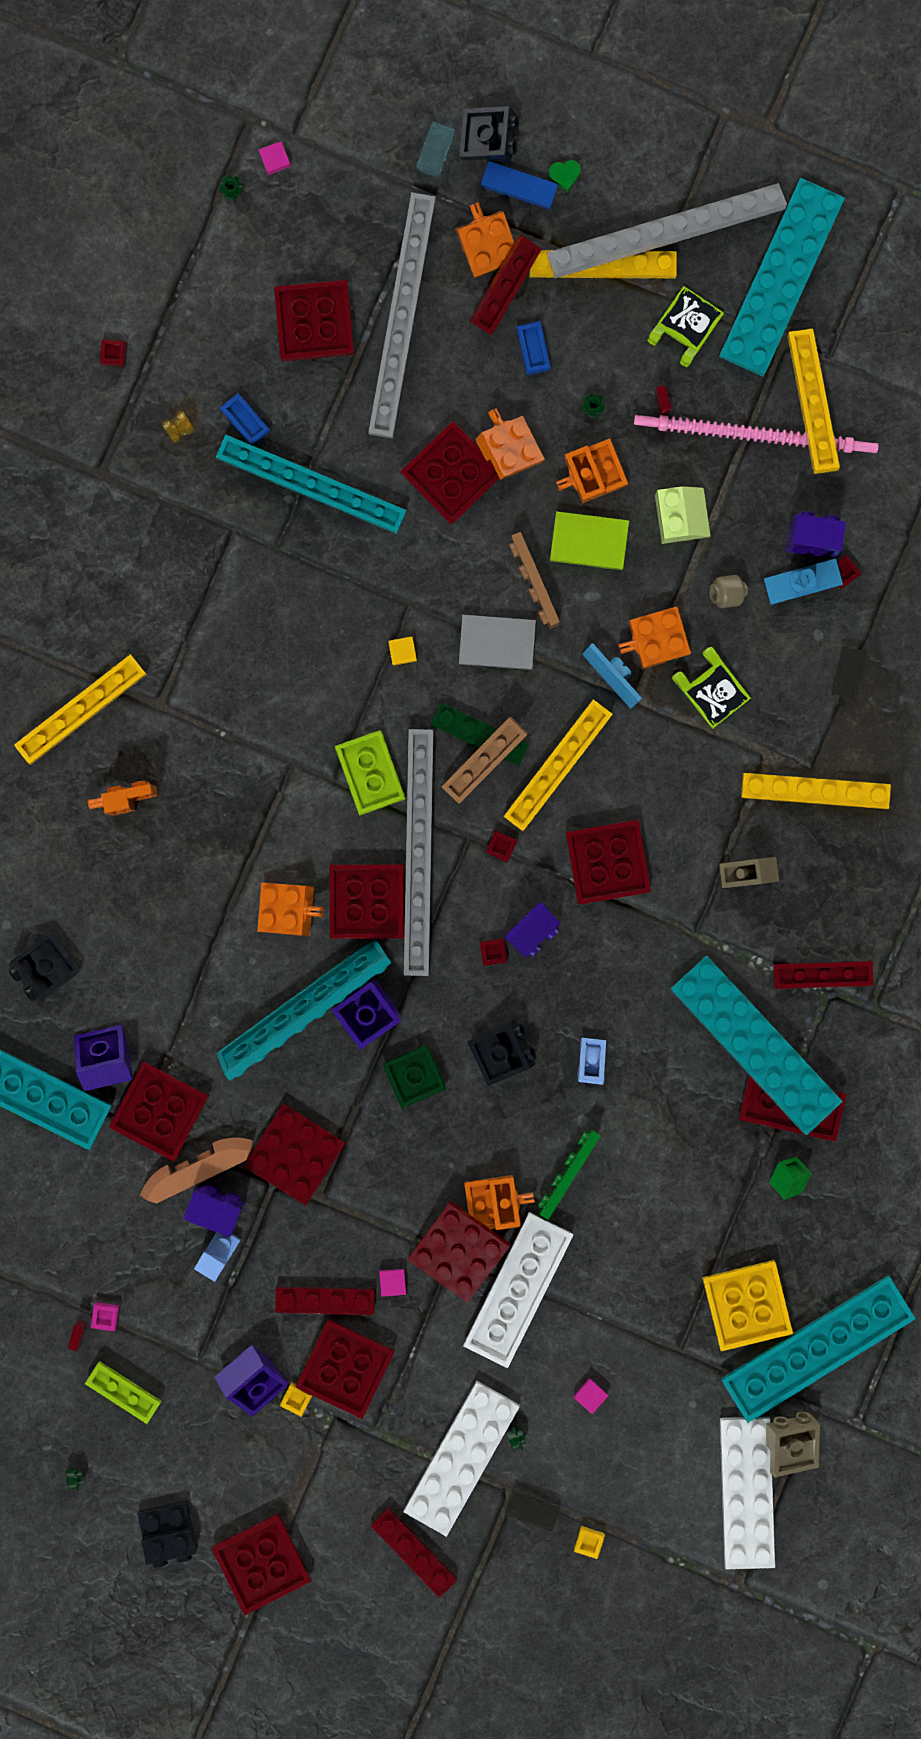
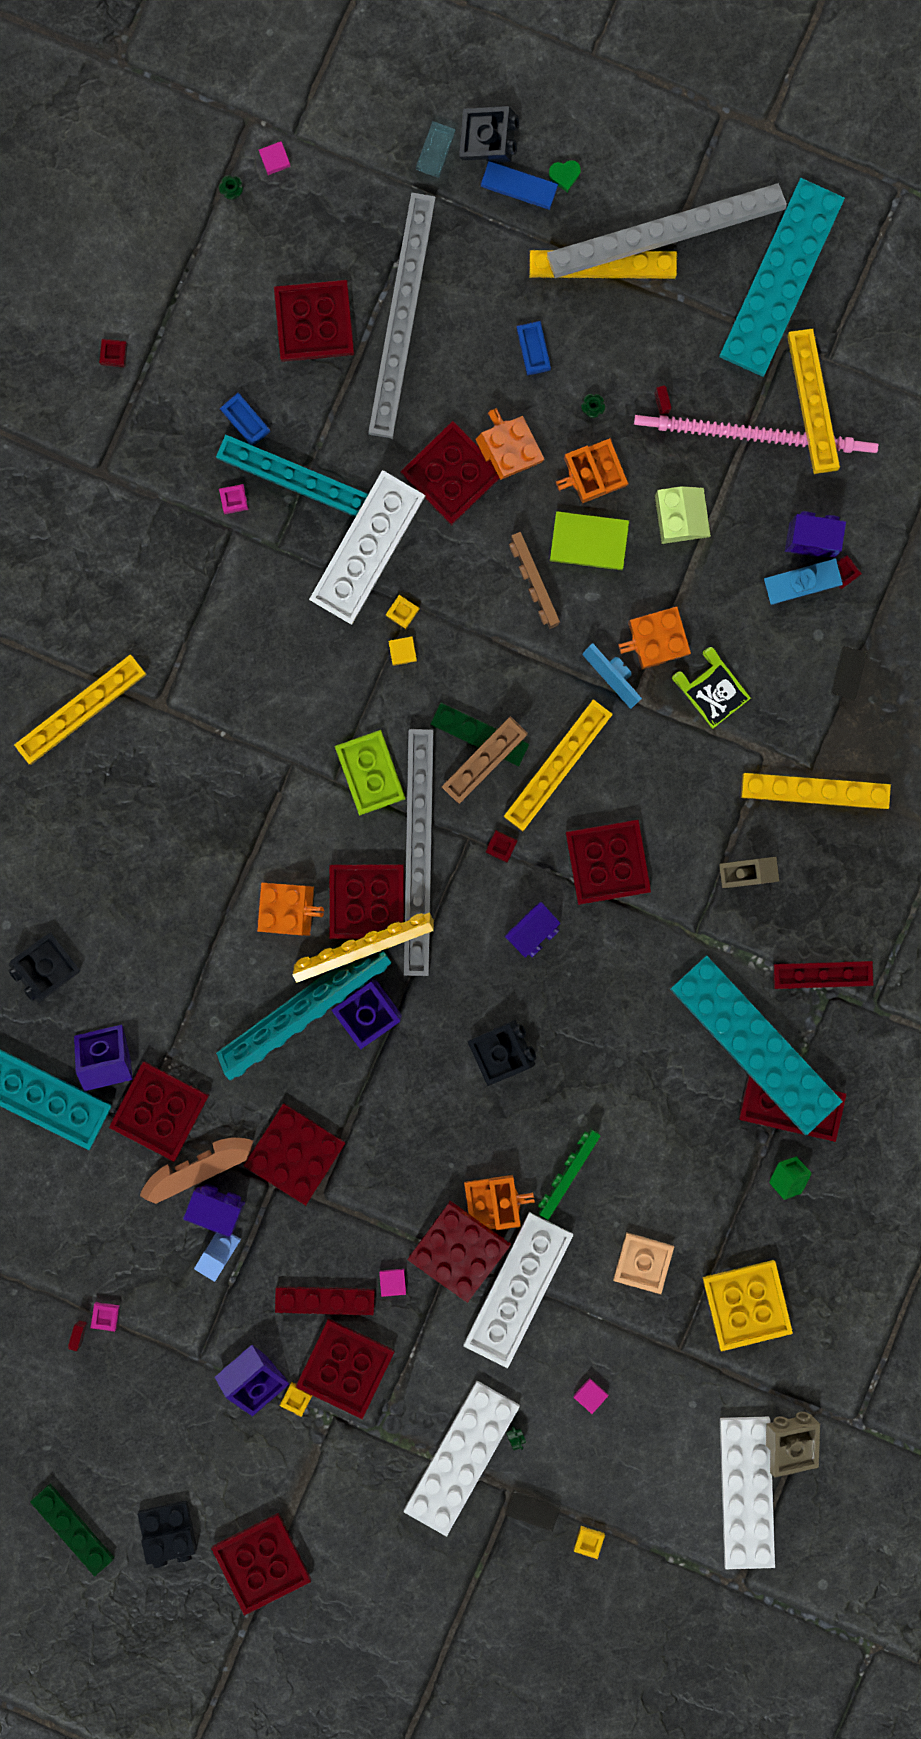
(72, 1529): none -> dark green plate
(74, 1479): dark green plate -> none
(122, 800): orange plate -> none
(123, 1392): lime plate -> none
(178, 427): clear yellow wheel -> none
(233, 499): none -> dark pink tile
(367, 547): none -> white plate
(370, 944): none -> yellow plate
(402, 612): none -> yellow tile
(413, 1552): dark red plate -> none
(414, 1076): dark green plate -> none
(485, 241): orange plate -> none
(493, 952): dark red tile -> none
(497, 642): light grey tile -> none
(505, 285): dark red plate -> none
(592, 1061): light blue slope -> none
(643, 1263): none -> light nougat tile
(689, 322): flag -> none
(728, 591): dark tan head -> none
(818, 1348): teal plate -> none

